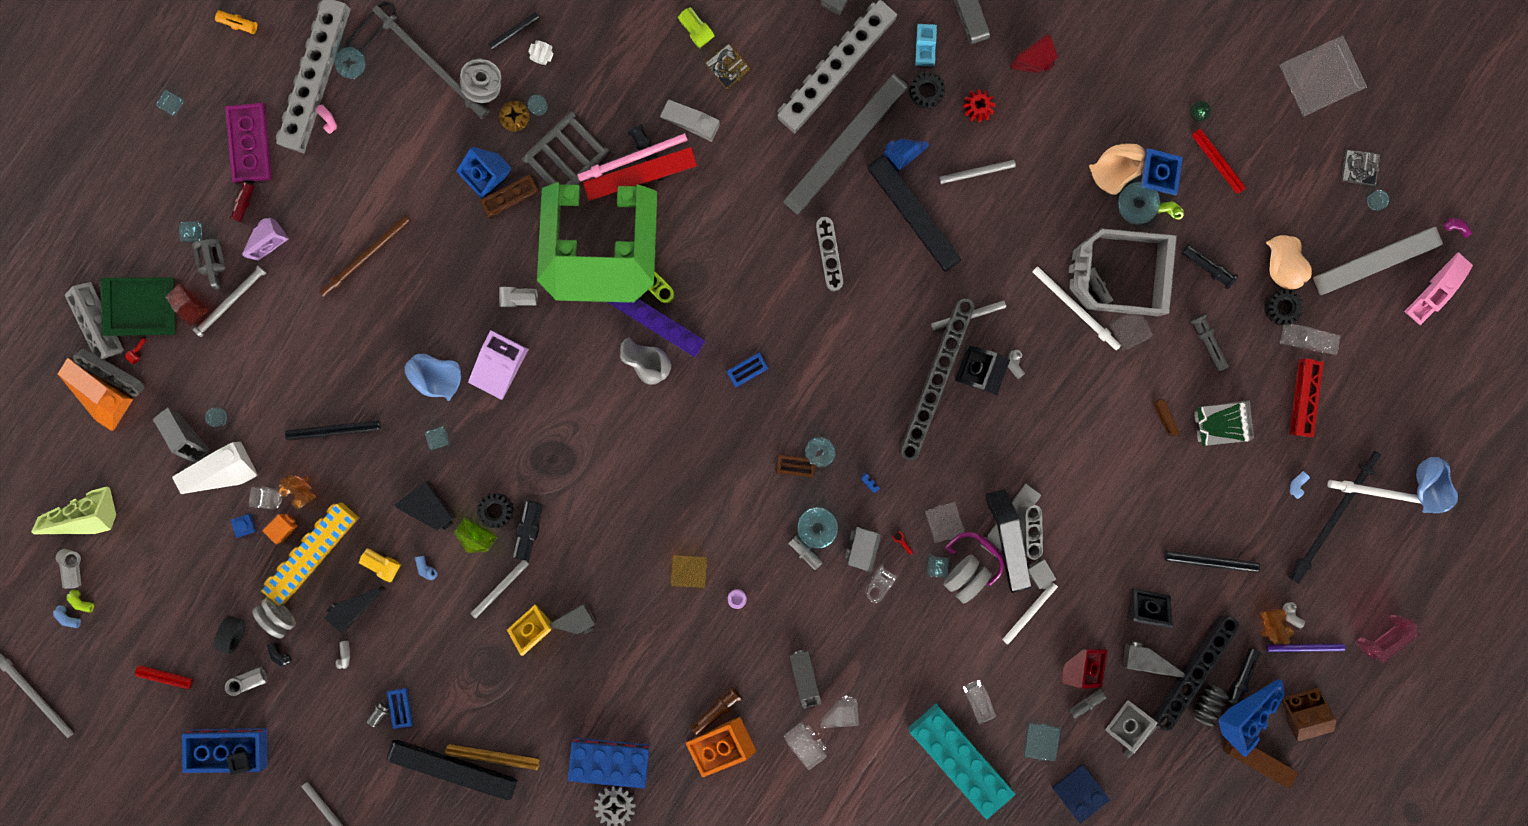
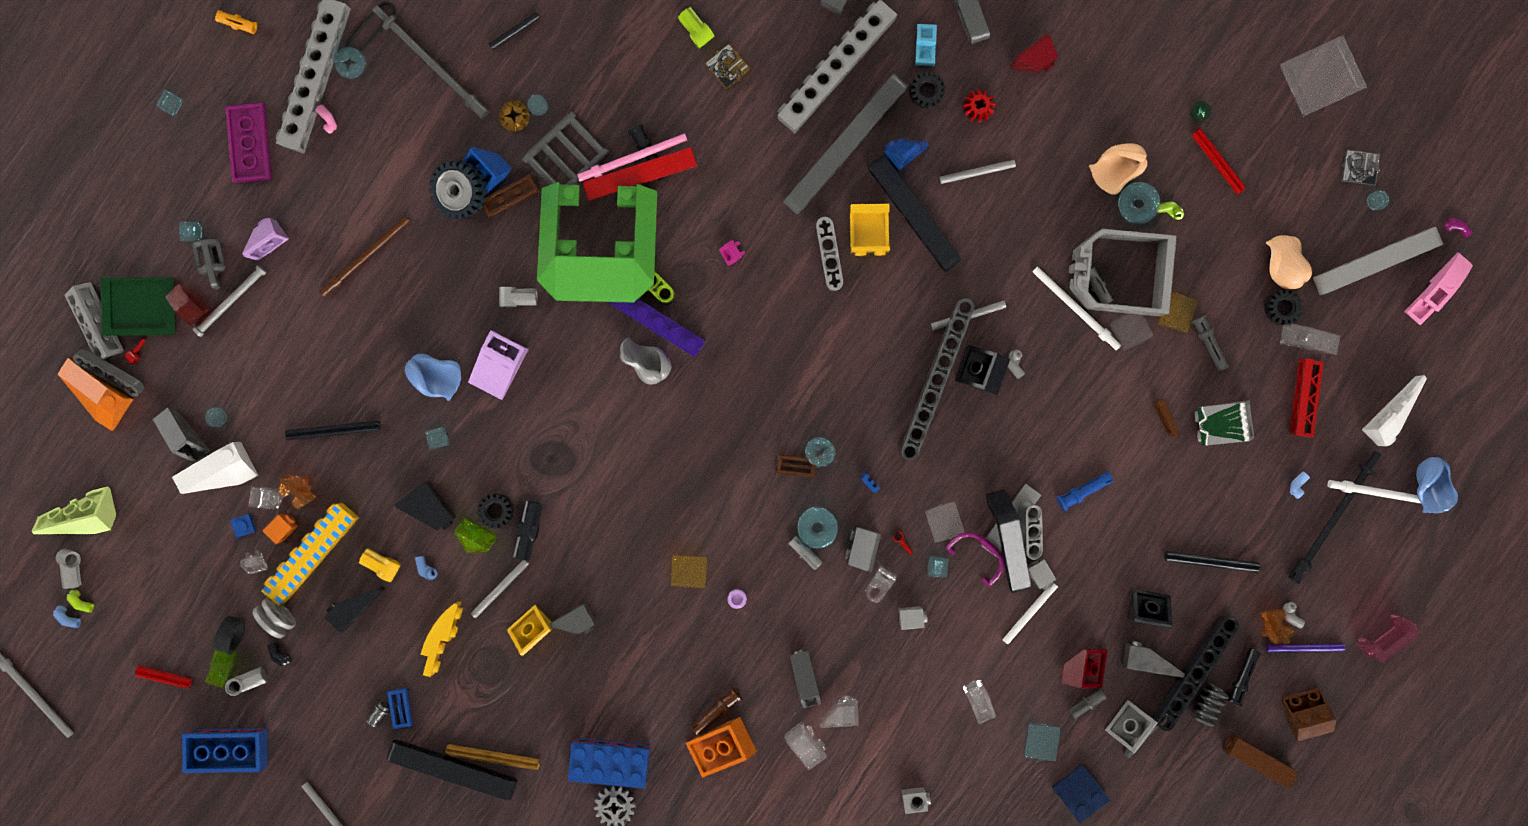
(220, 668): none -> clear neon green slope
(239, 762): black tile -> none
(241, 202): dark red pin -> none
(253, 564): none -> clear tile
(345, 655): light grey arm -> none
(441, 631): none -> yellow slope
(470, 185): none -> wheel
(472, 86): light grey wheel -> none
(540, 52): white gear -> none
(691, 120): light grey slope -> none
(729, 372): blue tile -> none
(731, 253): none -> dark pink tile
(869, 229): none -> yellow panel
(909, 794): none -> light grey brick
(912, 617): none -> light grey brick
(961, 761): teal brick -> none
(967, 579): light grey wheel -> none
(1077, 494): none -> blue pin
(1161, 171): blue slope -> none
(1180, 313): none -> clear yellow piece
(1217, 271): black pin -> none
(1247, 718): blue wedge -> none
(1391, 418): none -> white wedge

